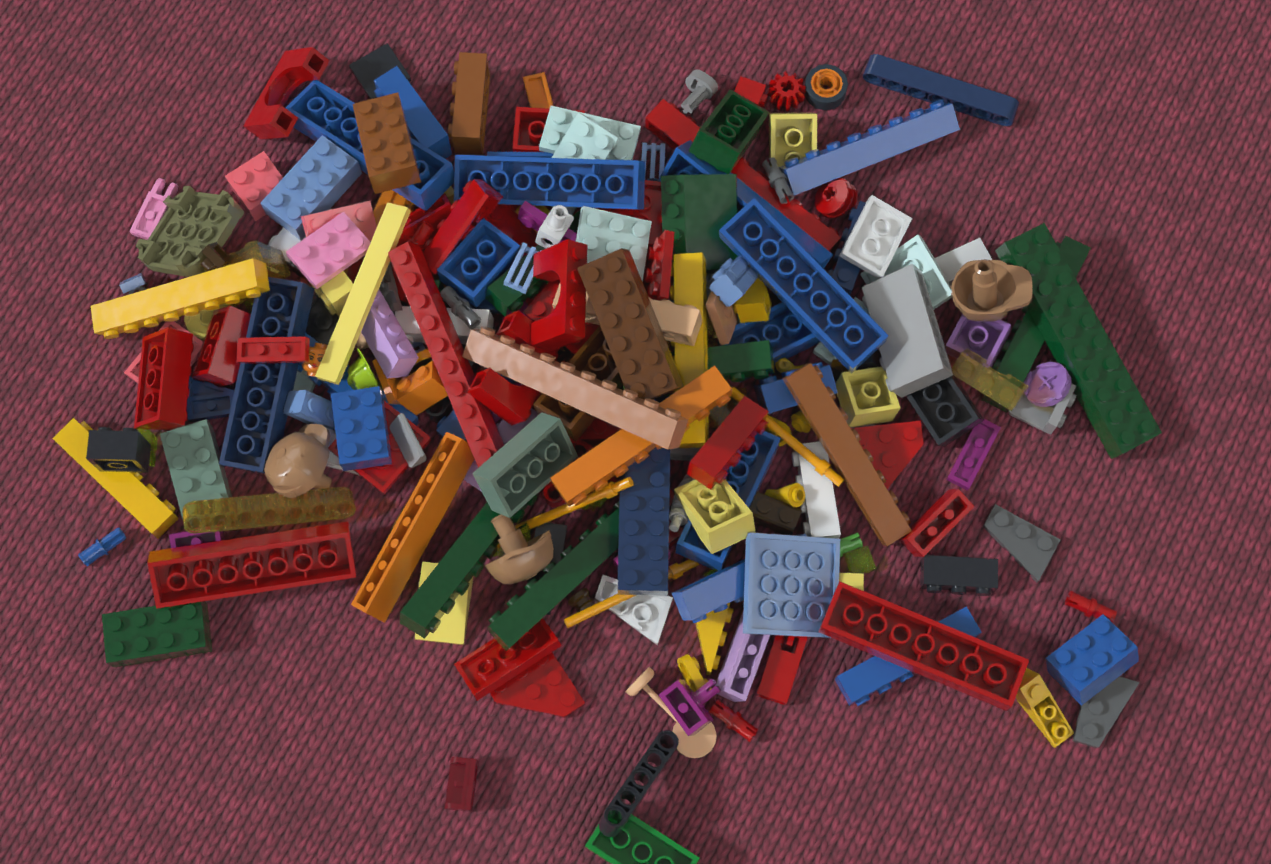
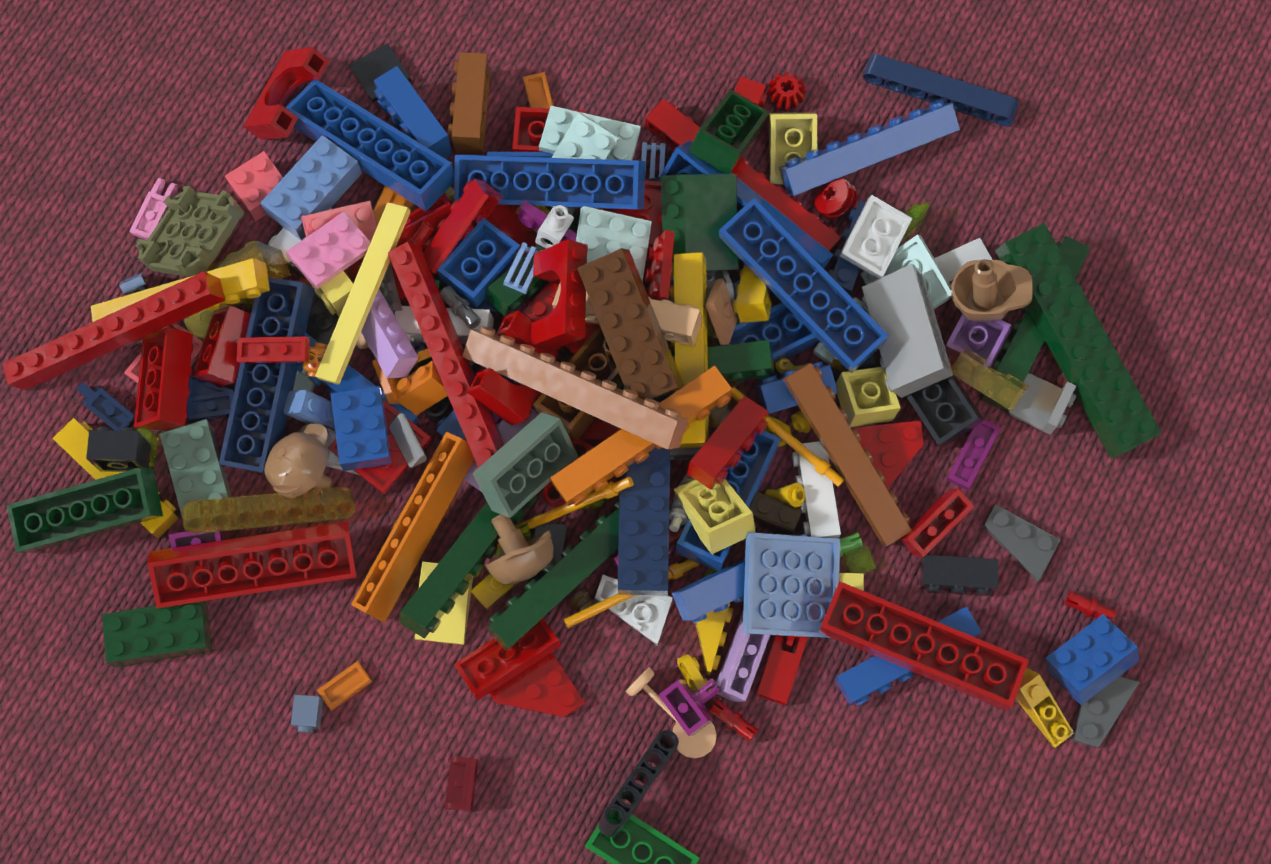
(84, 510): none -> dark green brick
(102, 546): blue axle -> none
(106, 407): none -> dark blue hinge
(114, 331): none -> red brick
(215, 256): dark brown tile -> none
(307, 713): none -> sand blue brick
(344, 685): none -> orange tile
(361, 375): lime piece -> none
(386, 143): dark orange brick -> none
(491, 591): none -> yellow plate
(701, 90): light grey piece -> none
(733, 280): medium blue brick -> none
(778, 180): dark grey pin -> none
(826, 98): wheel -> none
(917, 213): none -> clear neon green slope
(1047, 384): medium lavender tile -> none

